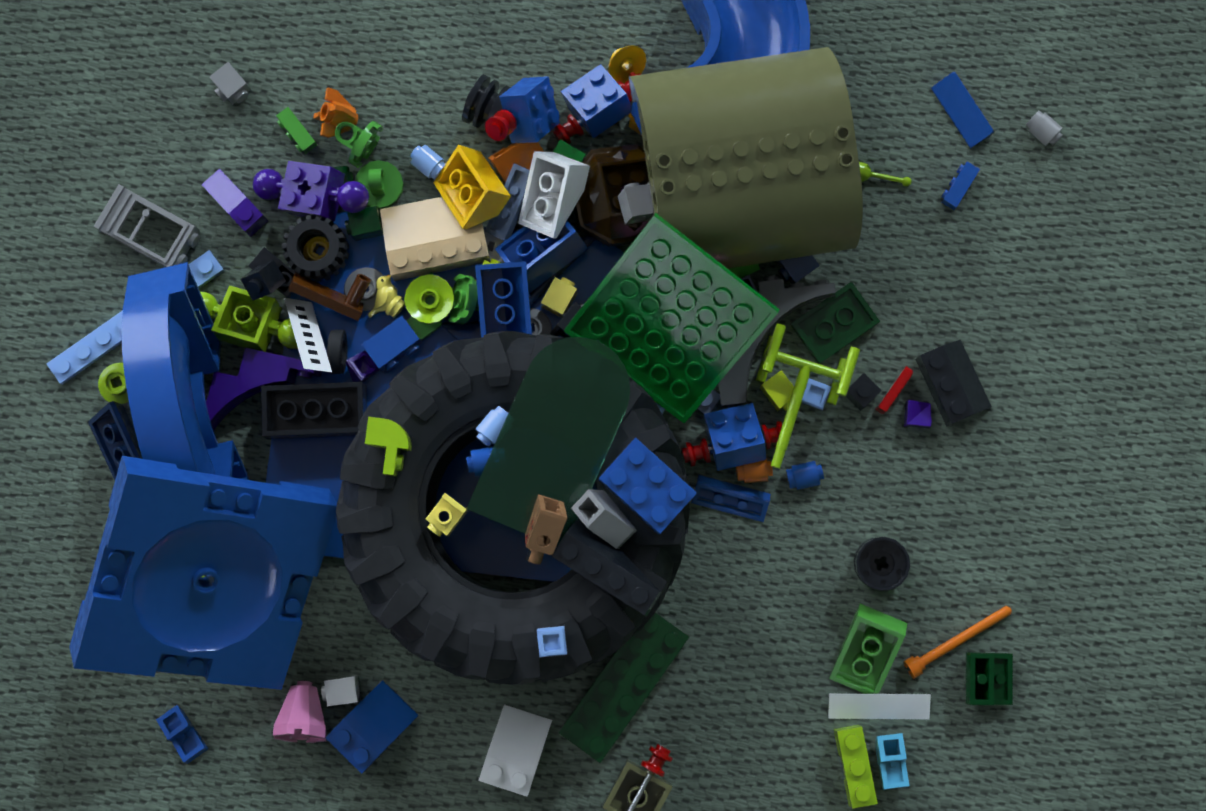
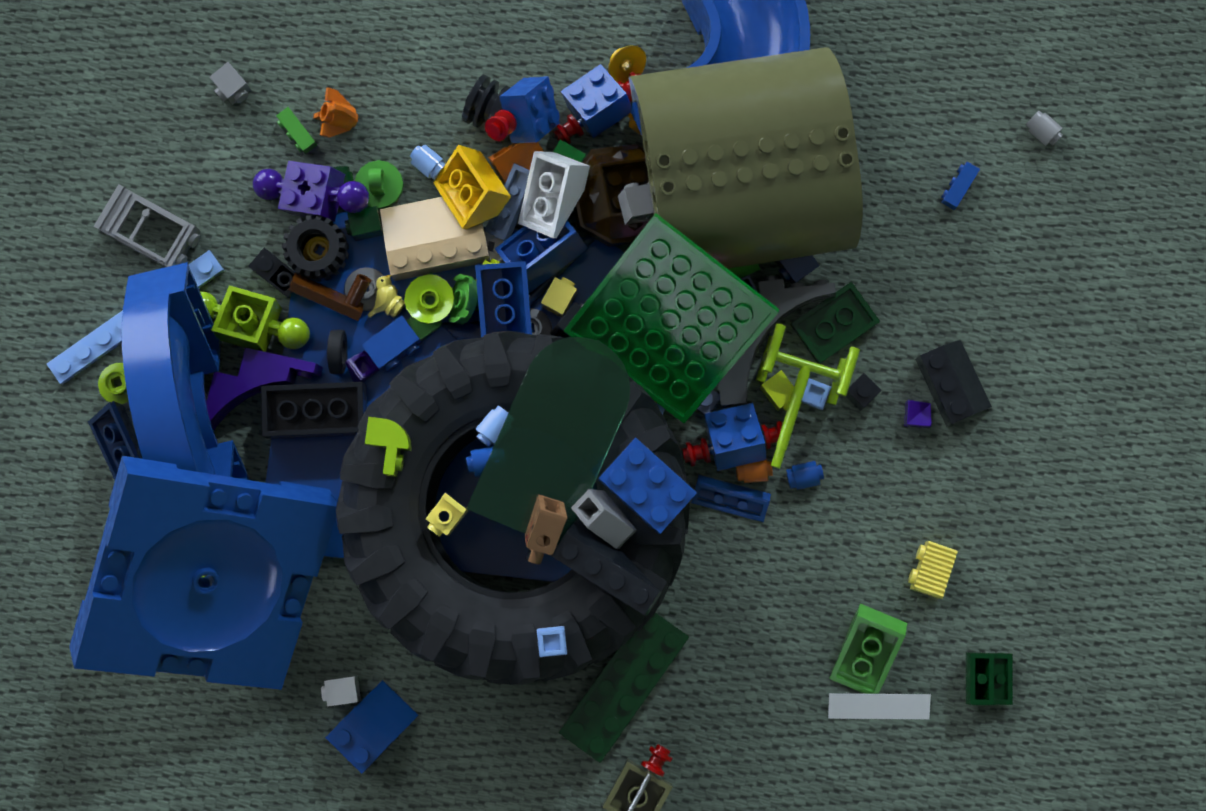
(182, 734): blue slope -> none
(235, 202): slope -> none
(263, 280): black brick -> none
(301, 715): bright pink cone -> none
(307, 335): white sticker -> none
(361, 143): bright green tile -> none
(515, 750): white slope -> none
(856, 766): lime arch -> none
(866, 173): lime hinge -> none
(891, 761): medium azure brick -> none
(894, 390): red tile -> none
(895, 557): black wheel -> none
(917, 664): orange piece -> none
(932, 569): none -> light yellow brick
(962, 110): blue slope -> none

